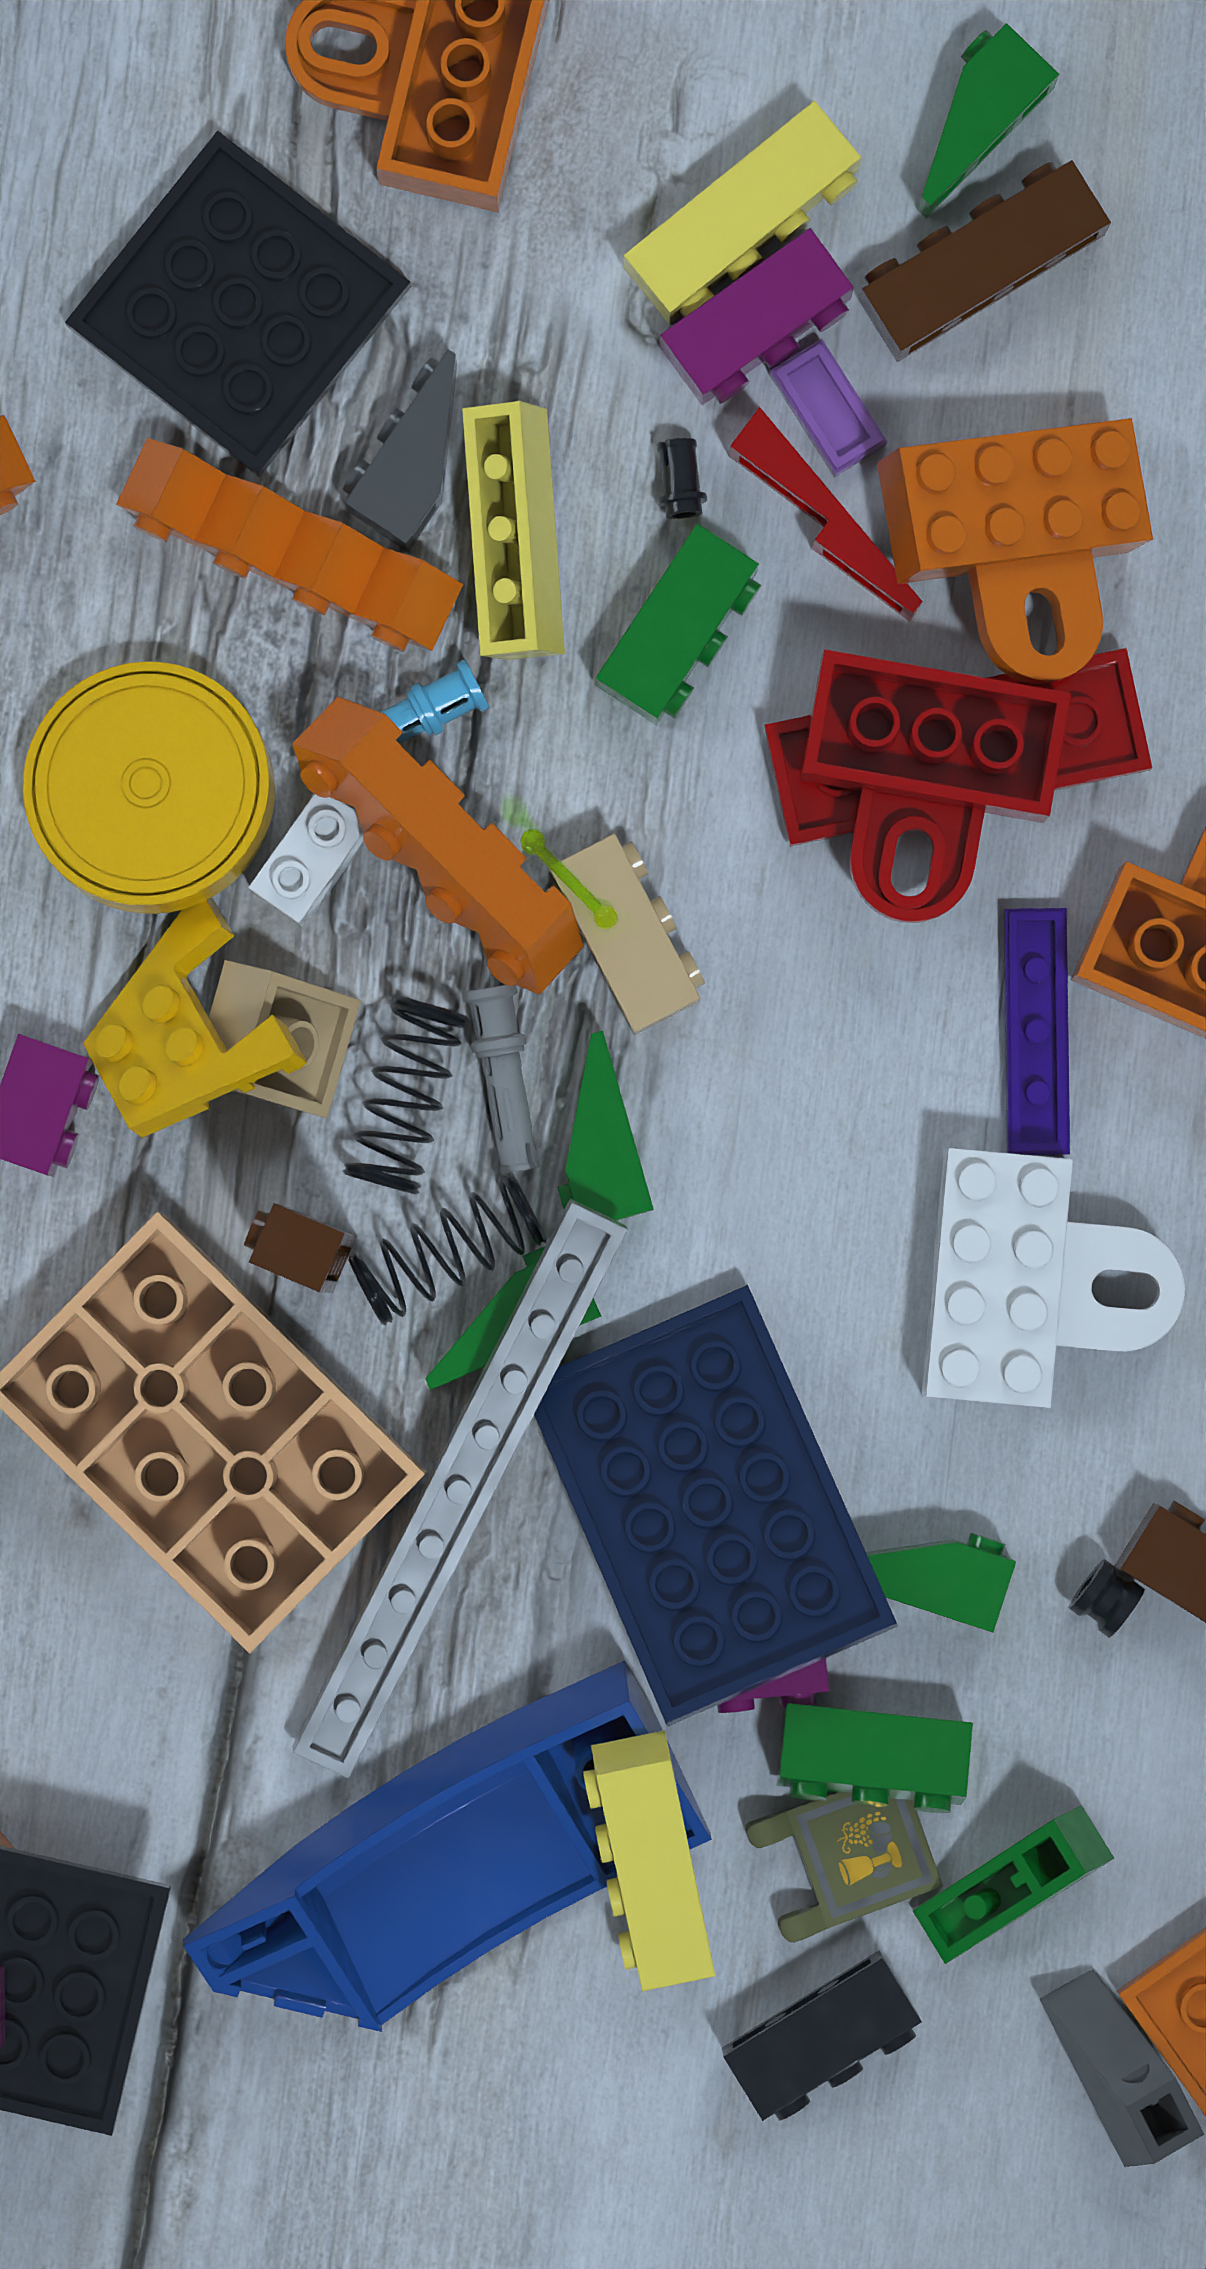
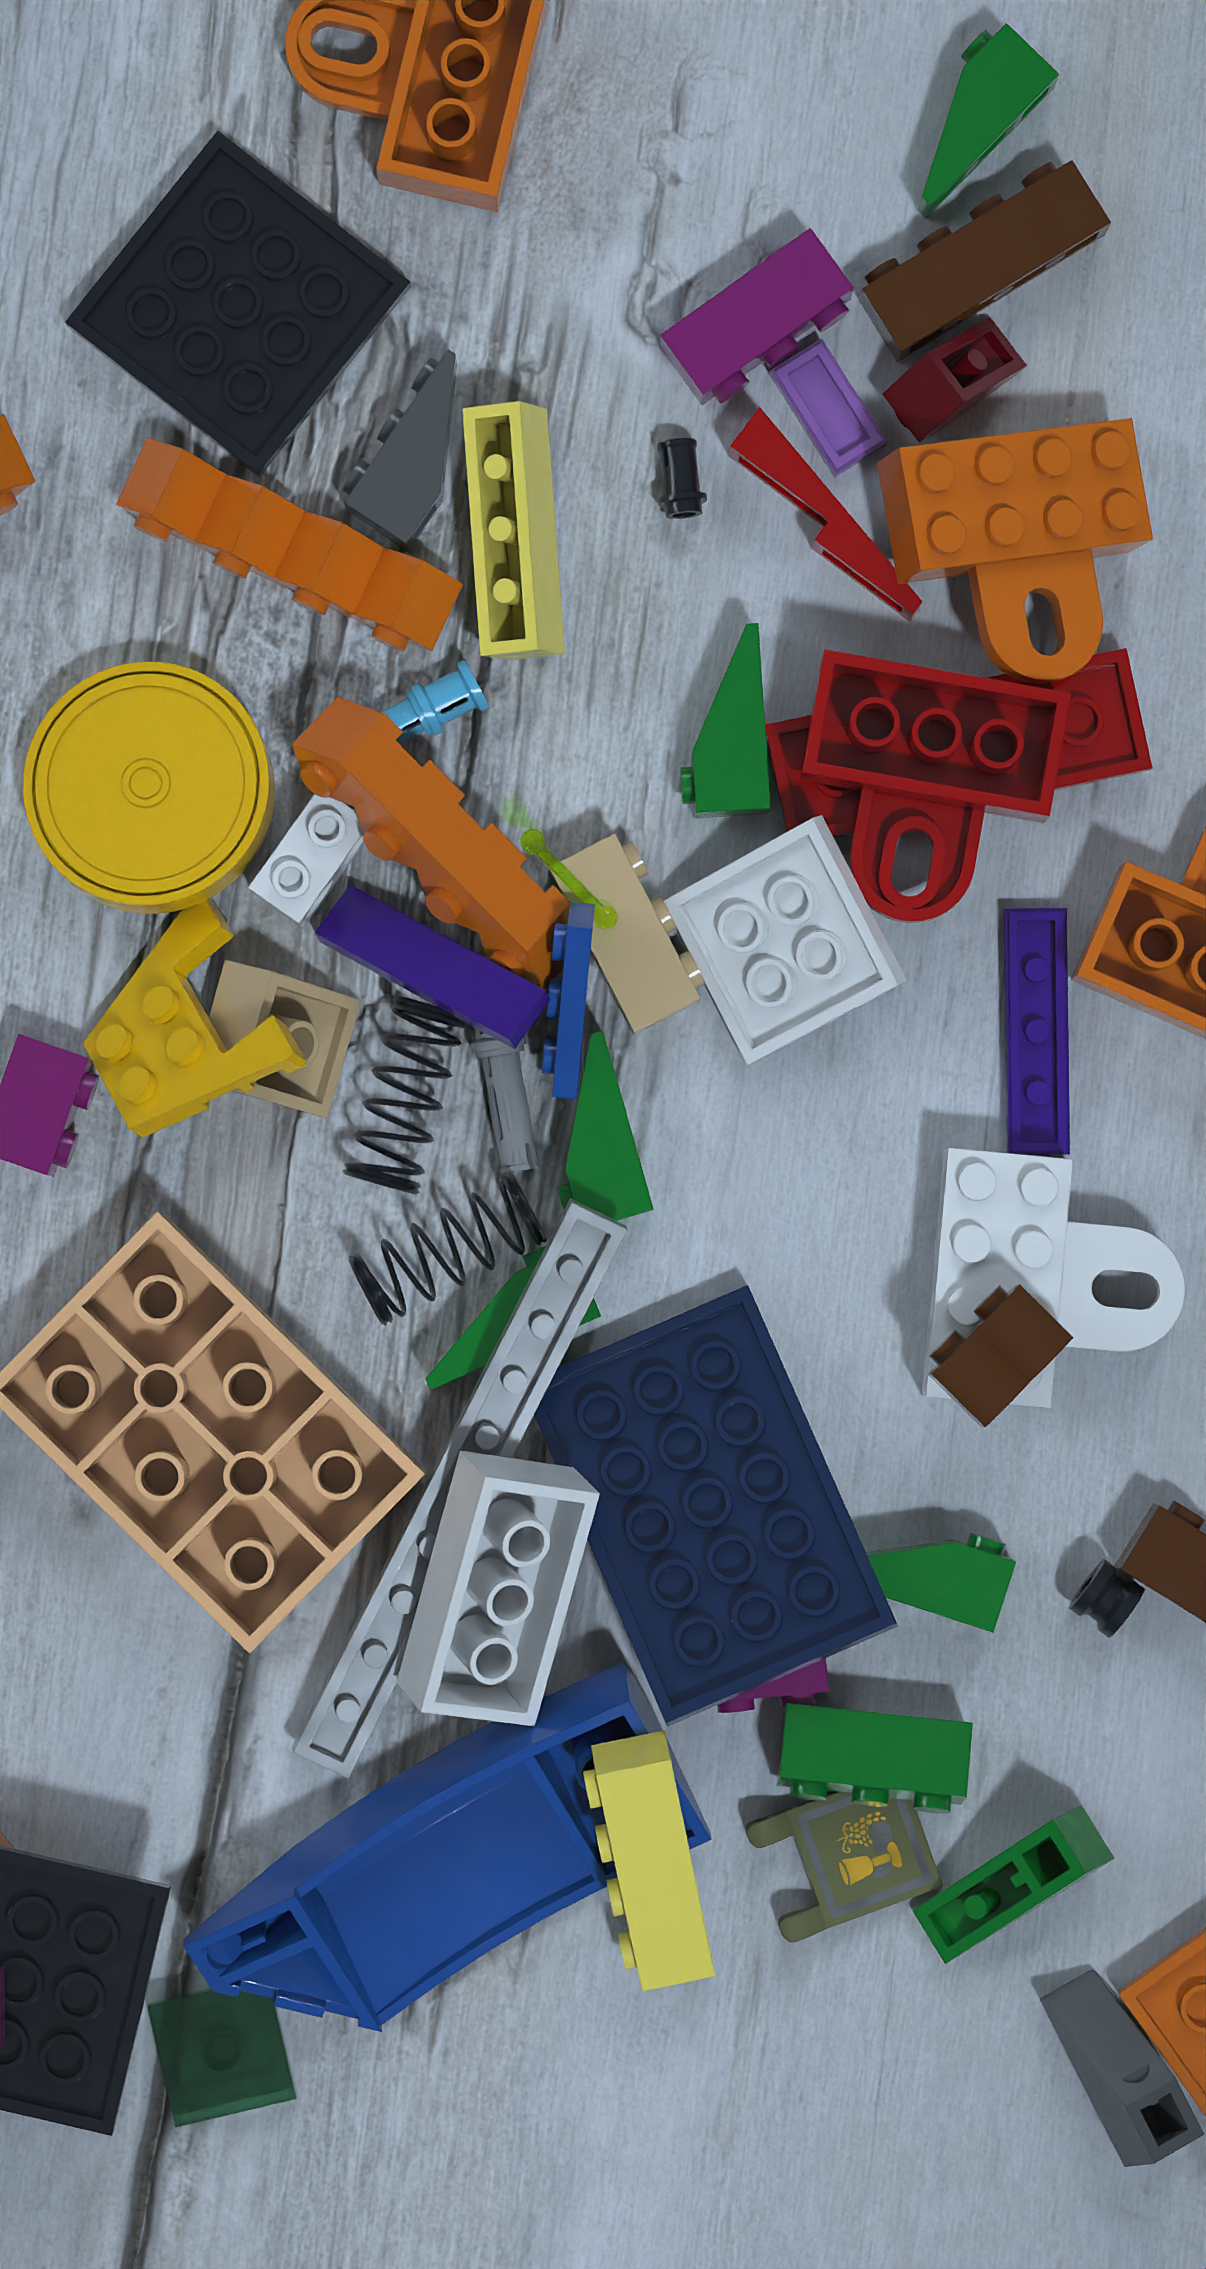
(221, 2054): none -> clear green plate
(299, 1247): reddish brown brick -> none
(432, 966): none -> dark purple tile
(497, 1588): none -> white brick
(568, 999): none -> blue plate
(679, 626): green brick -> none
(731, 750): none -> green slope
(743, 213): light yellow brick -> none
(785, 940): none -> white plate
(822, 2038): black brick -> none
(953, 379): none -> dark red slope
(999, 1353): none -> reddish brown brick

